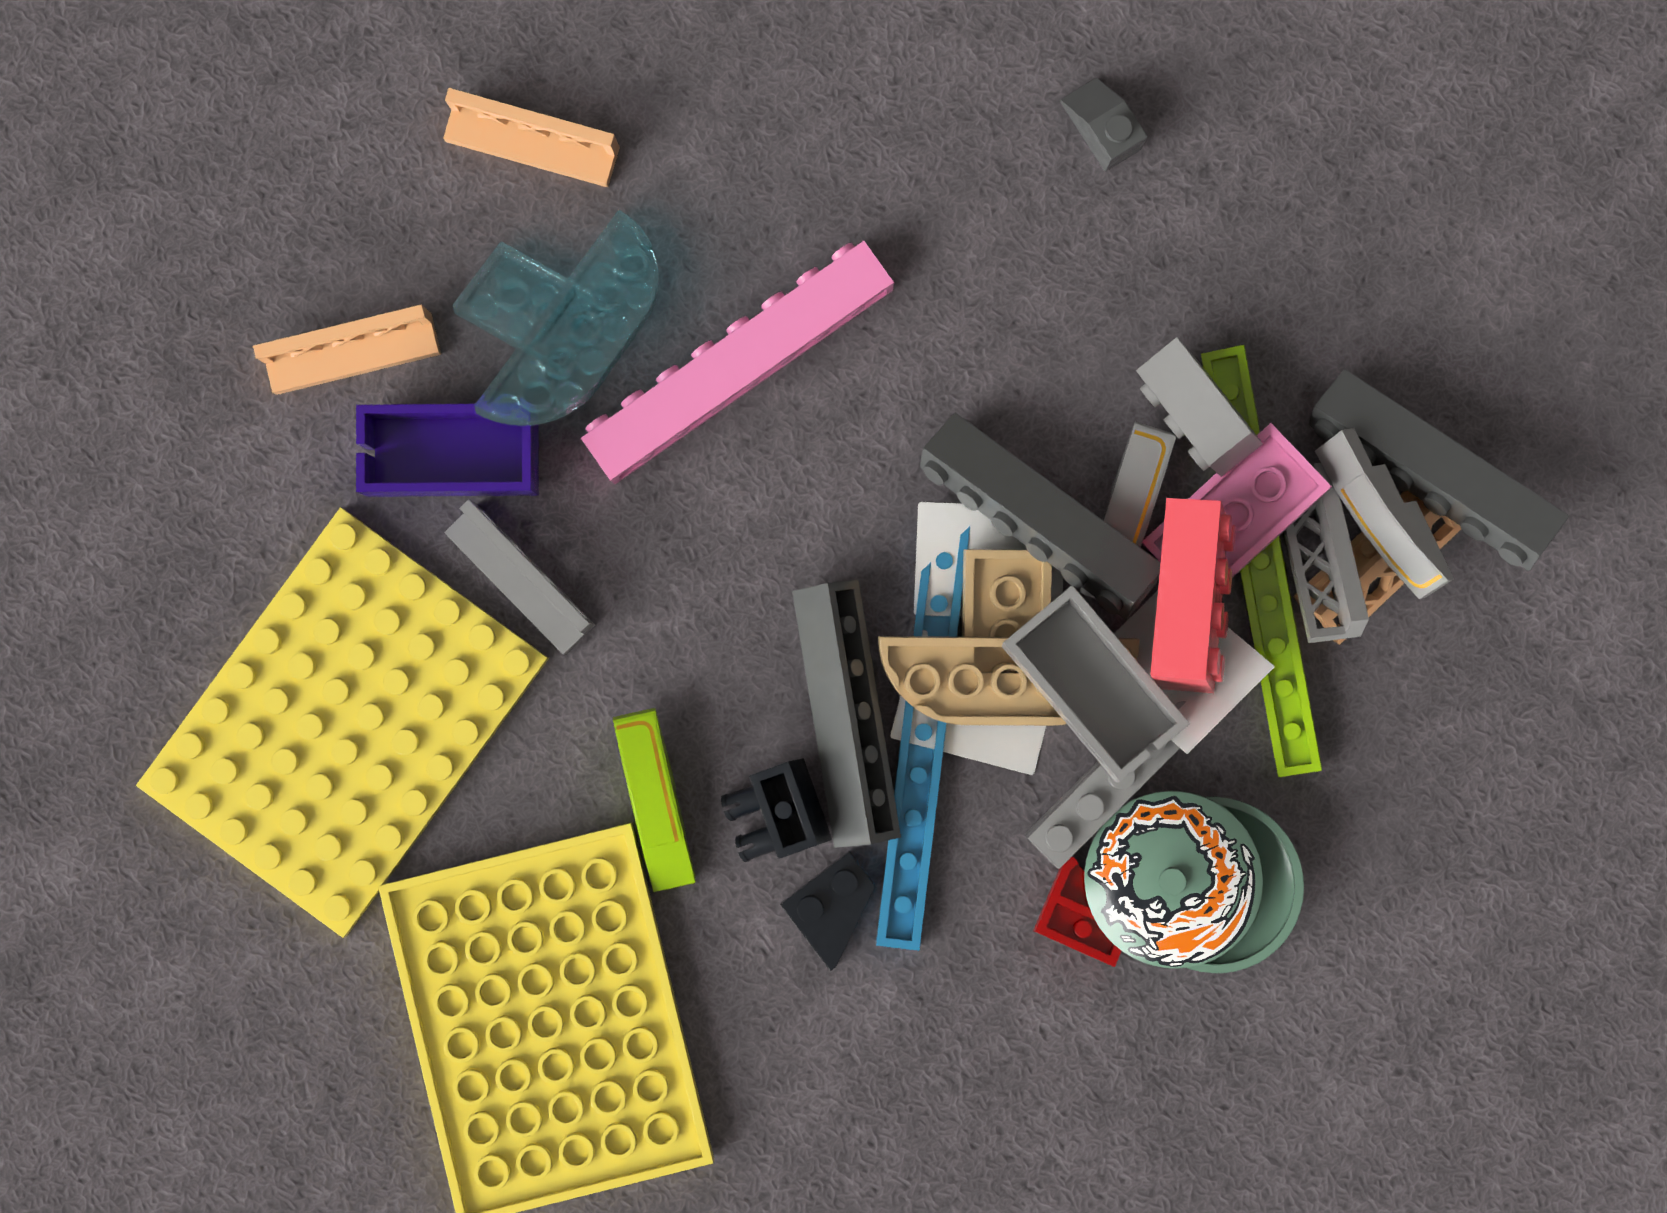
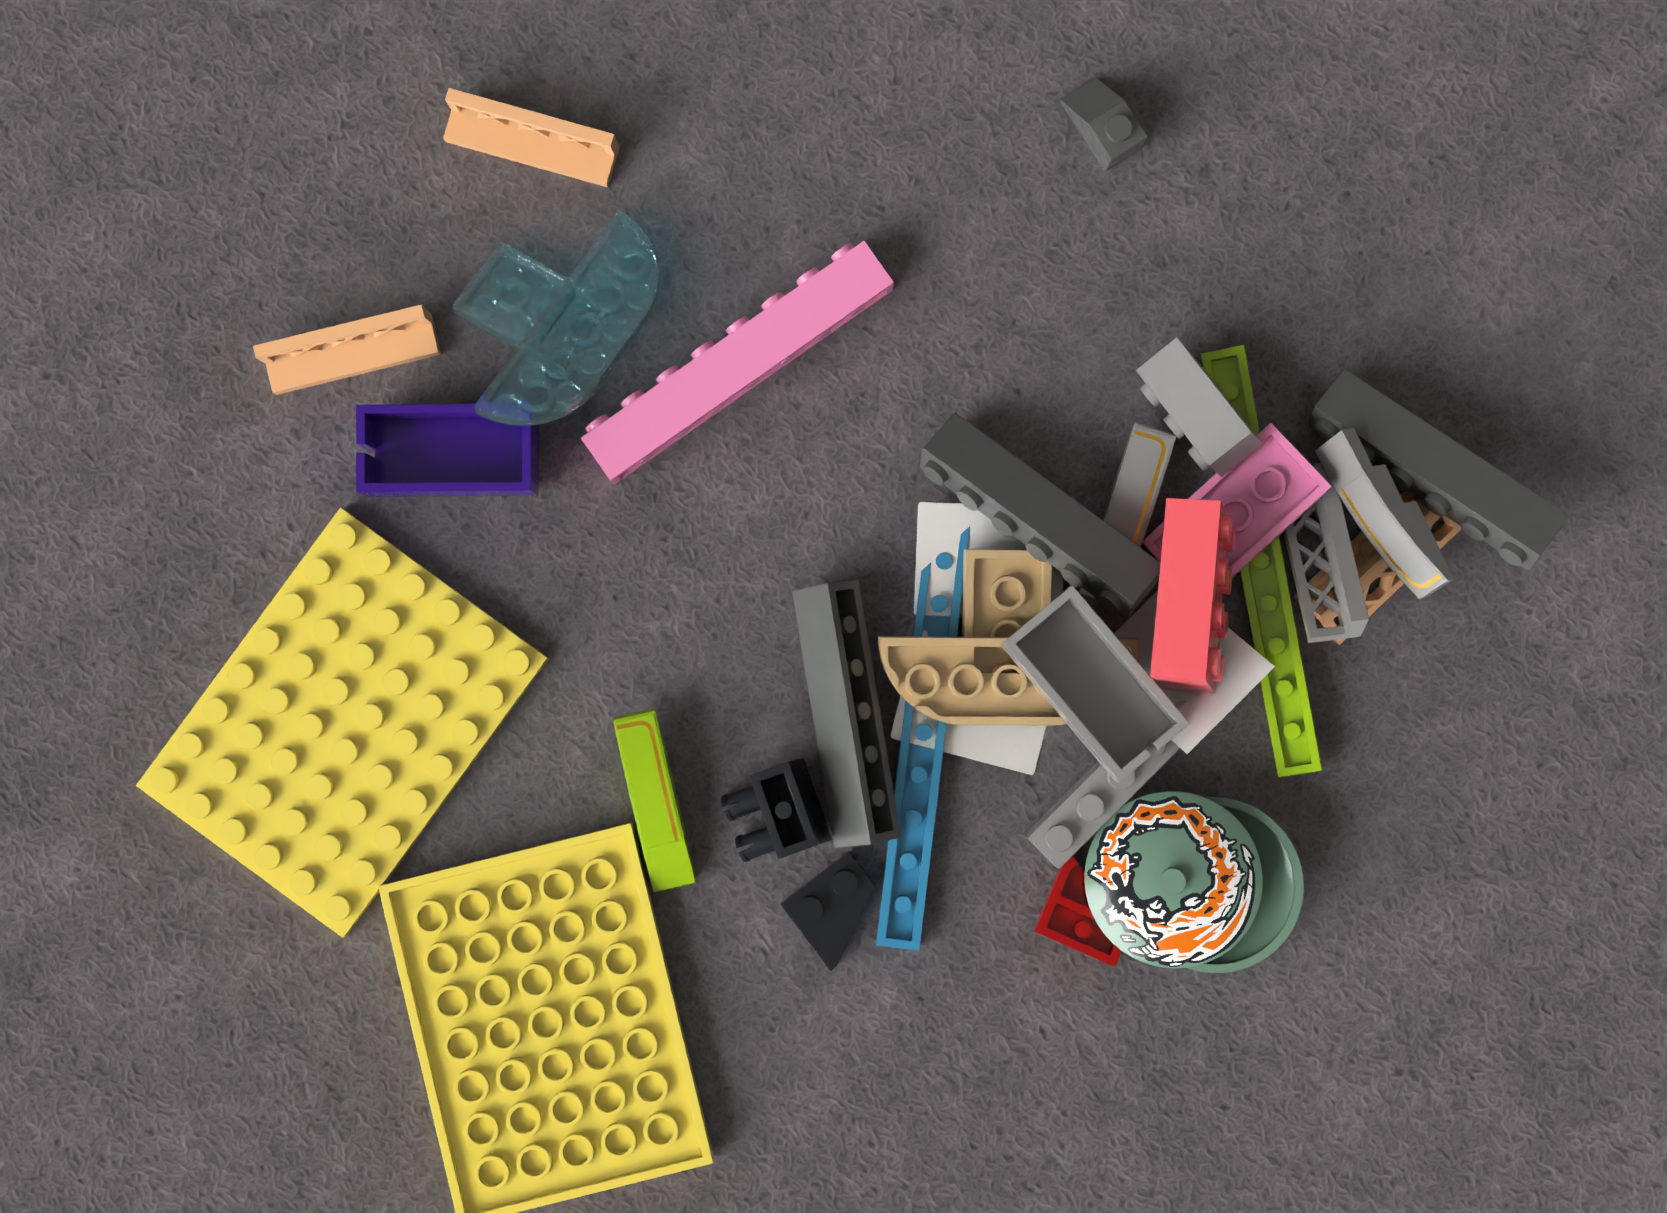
(519, 578): light grey fence -> none

